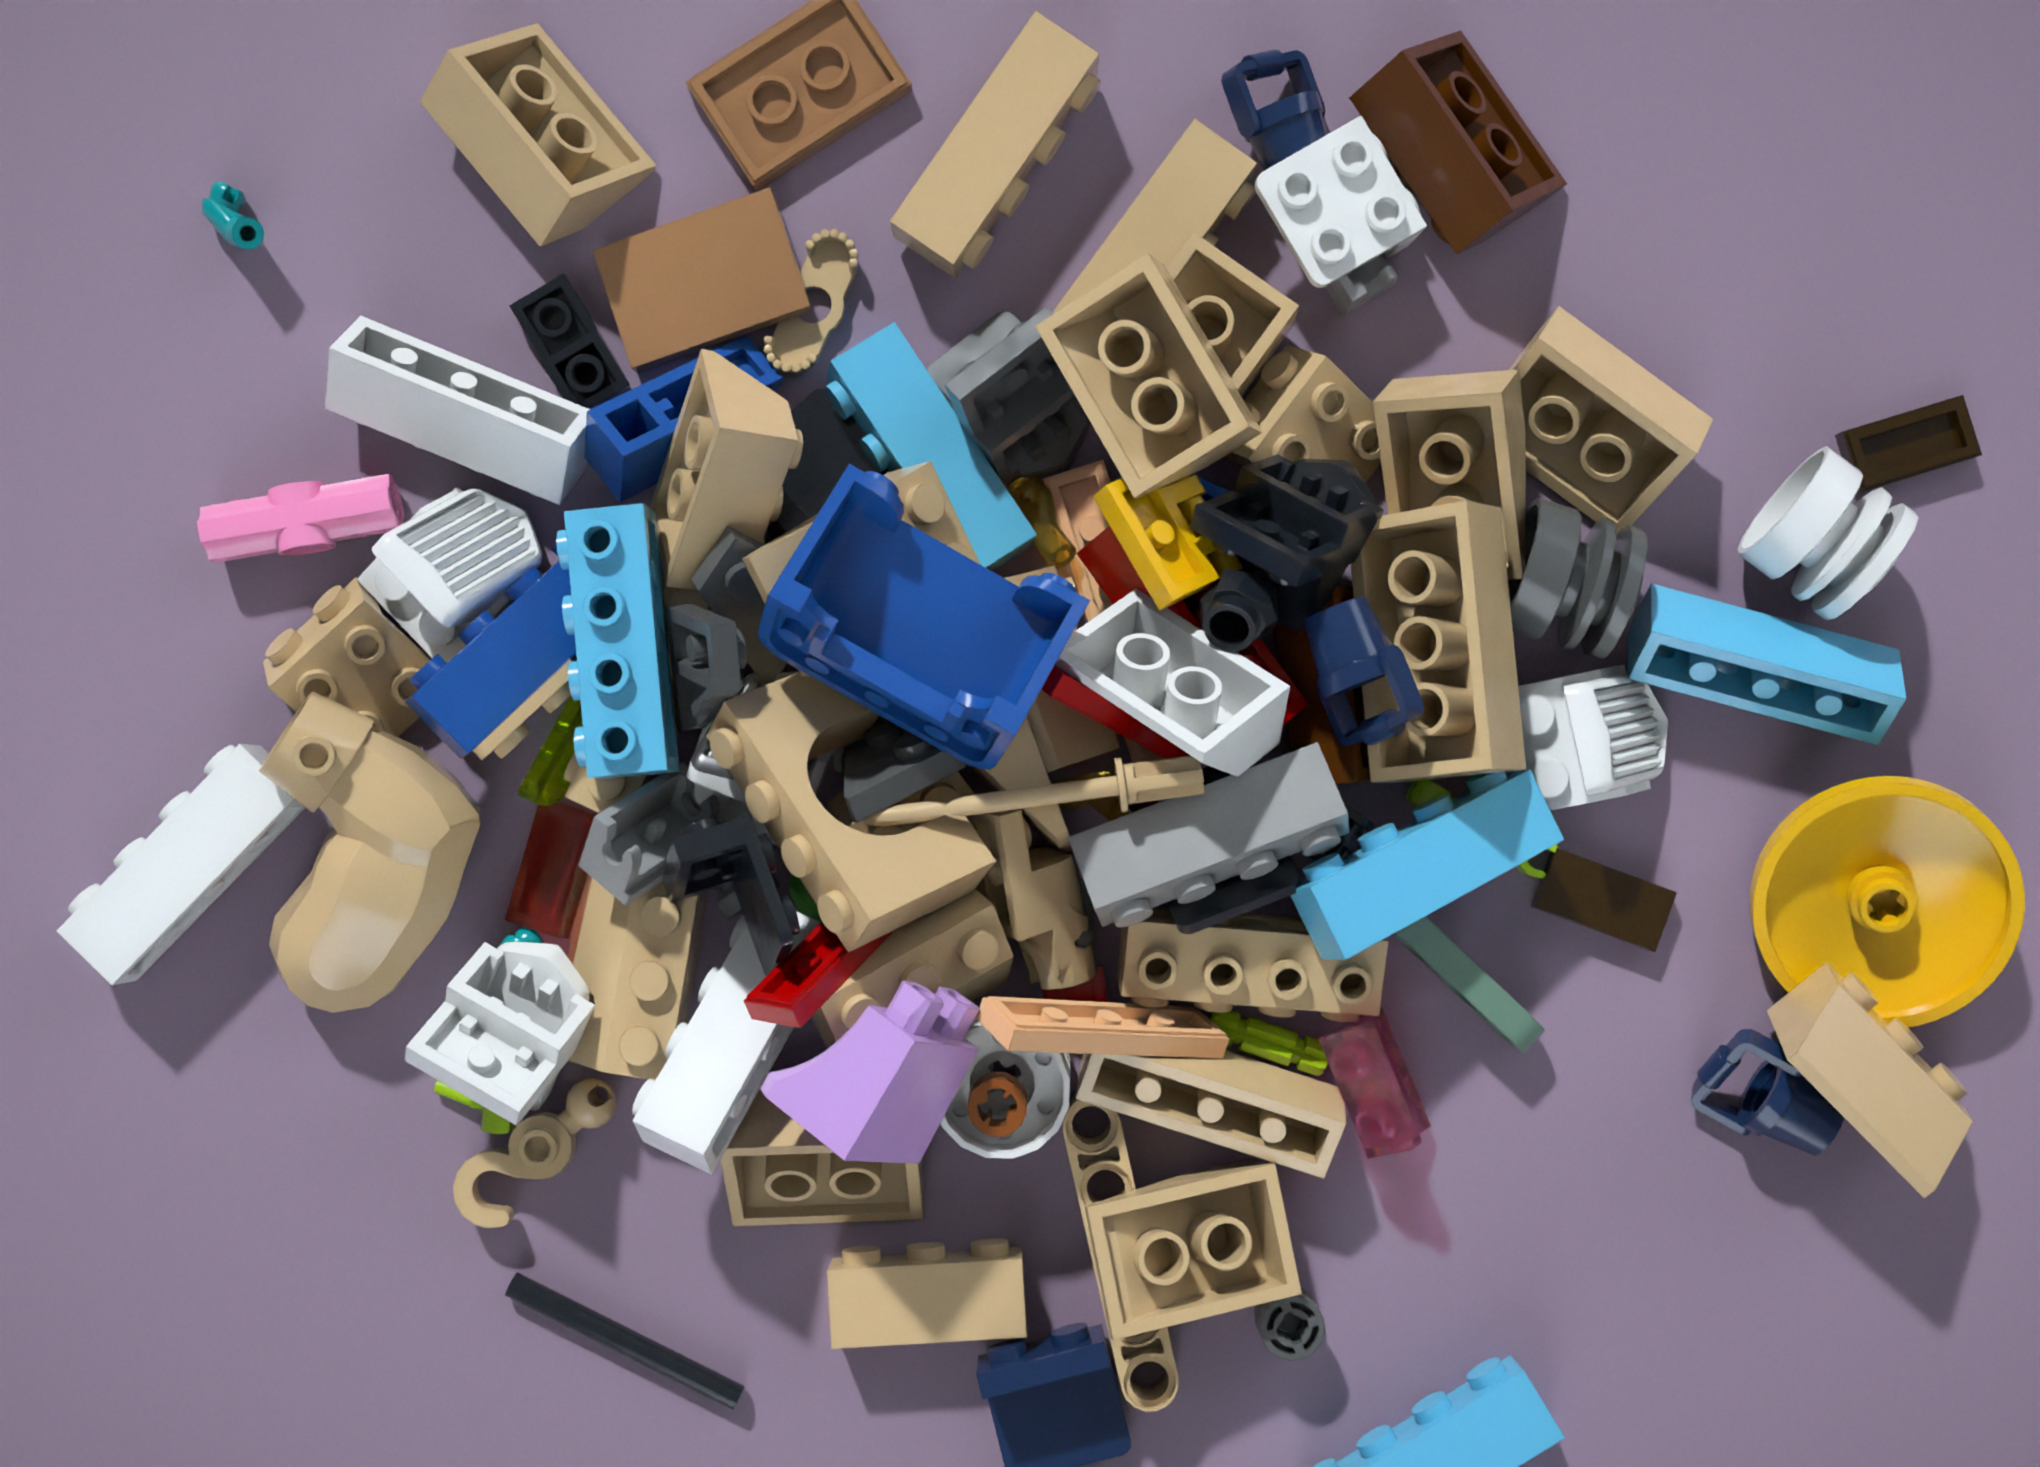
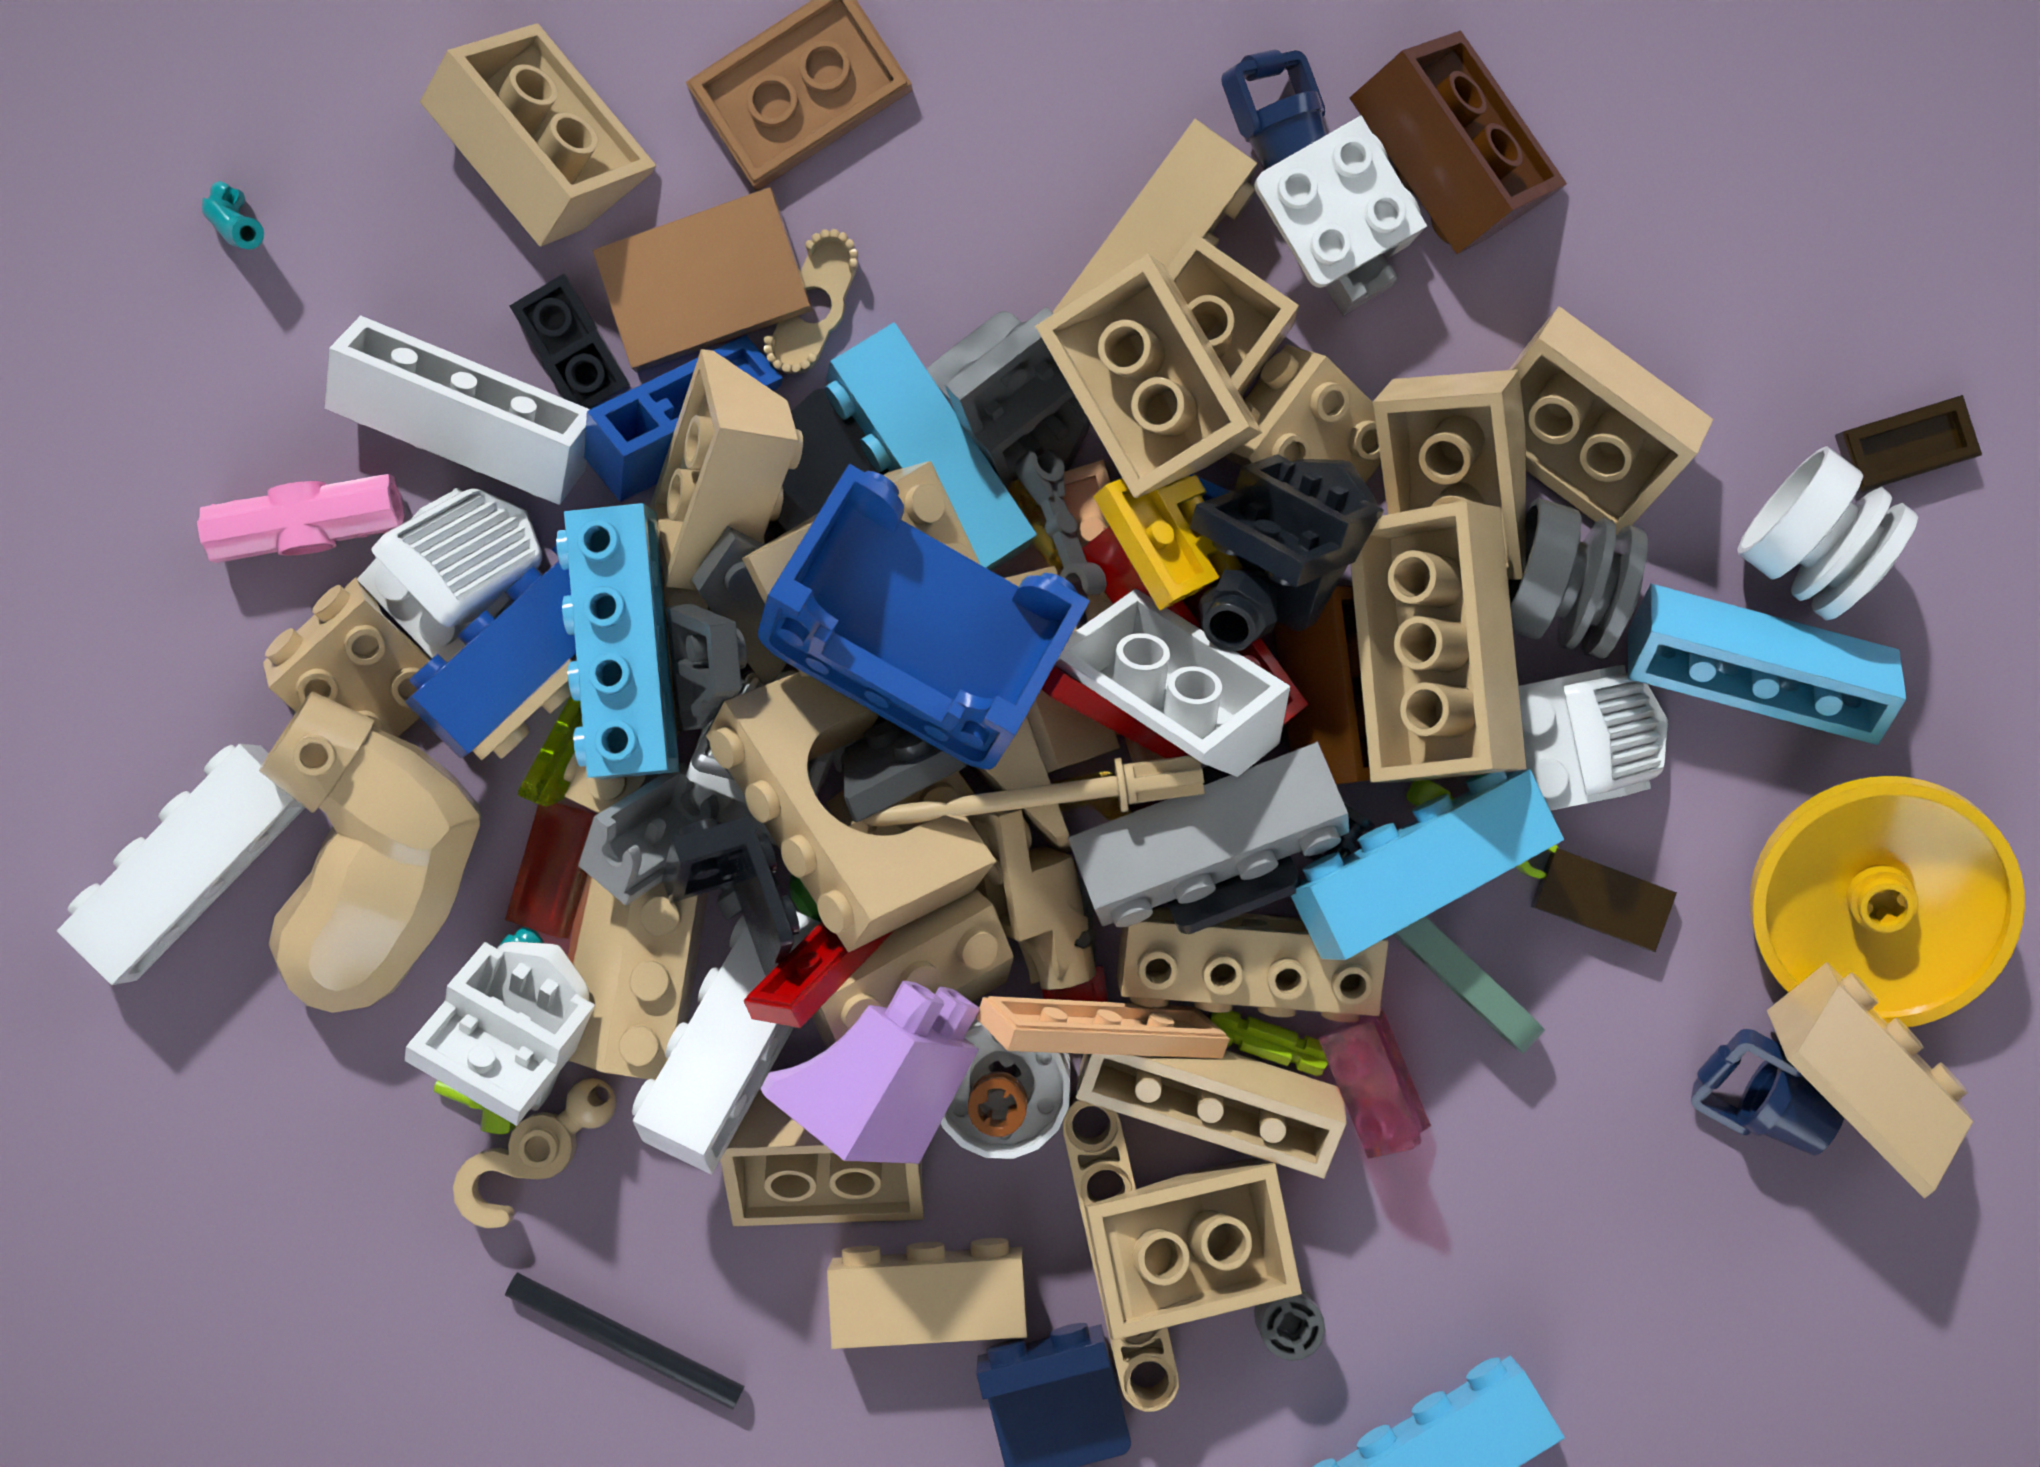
(997, 145): tan brick -> none
(1045, 484): none -> dark grey piece
(1354, 651): dark blue piece -> none

